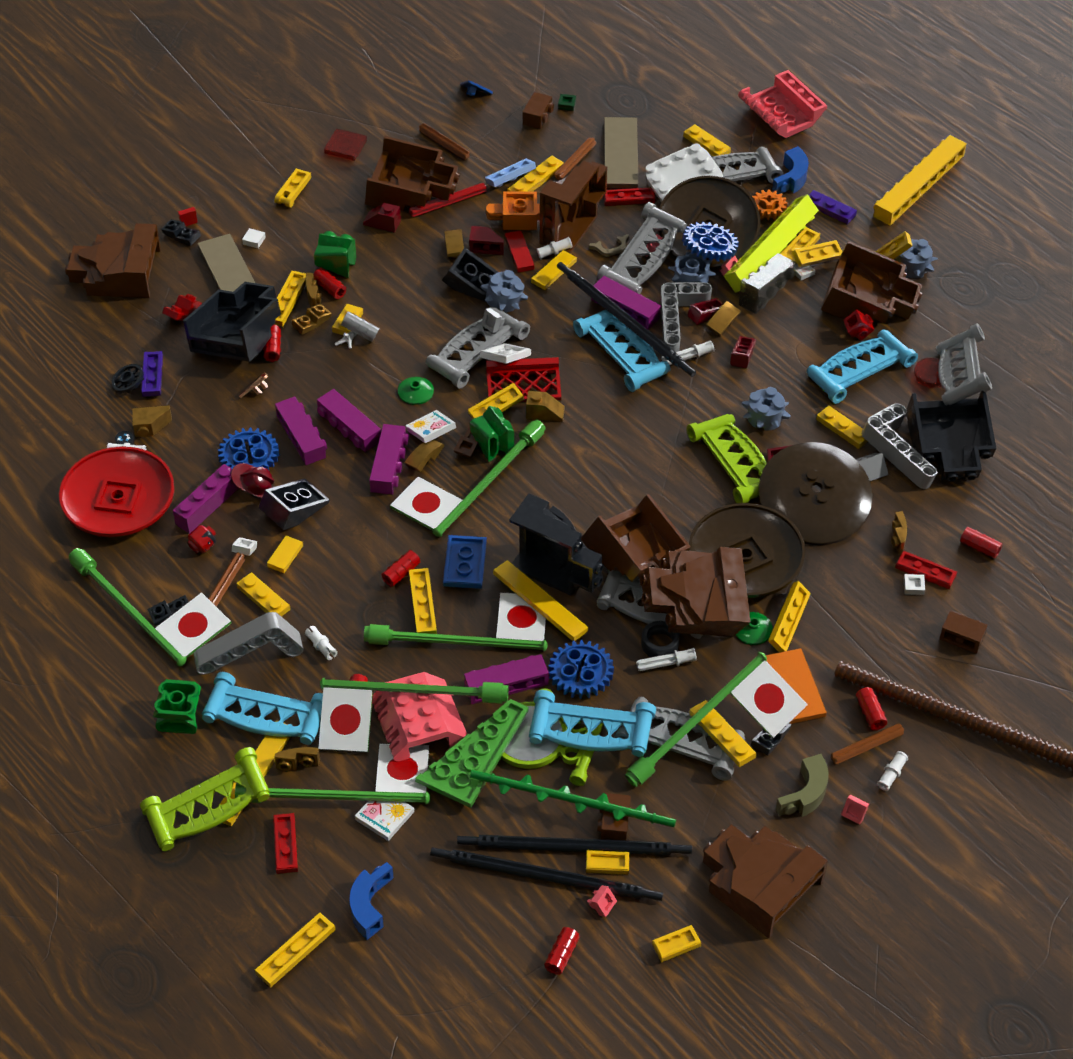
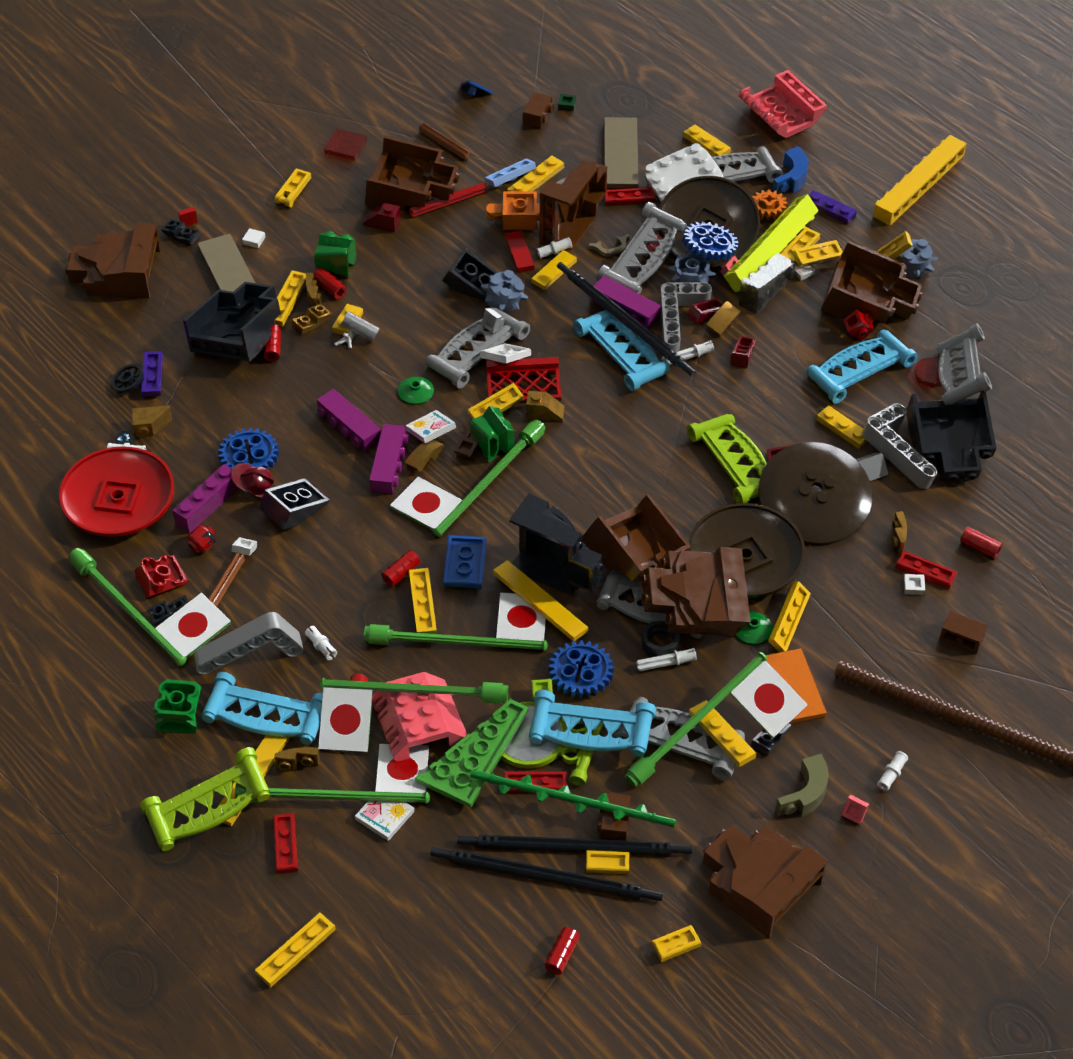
(159, 575): none -> red slope
(183, 307): red slope -> none
(260, 381): light nougat piece -> none
(262, 595): yellow plate -> none
(285, 554): yellow tile -> none
(300, 430): magenta brick -> none
(364, 915): blue arch -> none
(454, 242): pearl gold slope -> none
(485, 241): dark red slope -> none
(517, 674): magenta brick -> none
(544, 684): none -> lime tile
(547, 779): none -> red tile
(575, 158): dark orange axle -> none
(602, 901): coral tile -> none
(766, 409): sand blue brick -> none
(867, 743): dark orange axle -> none
(871, 708): red axle -> none

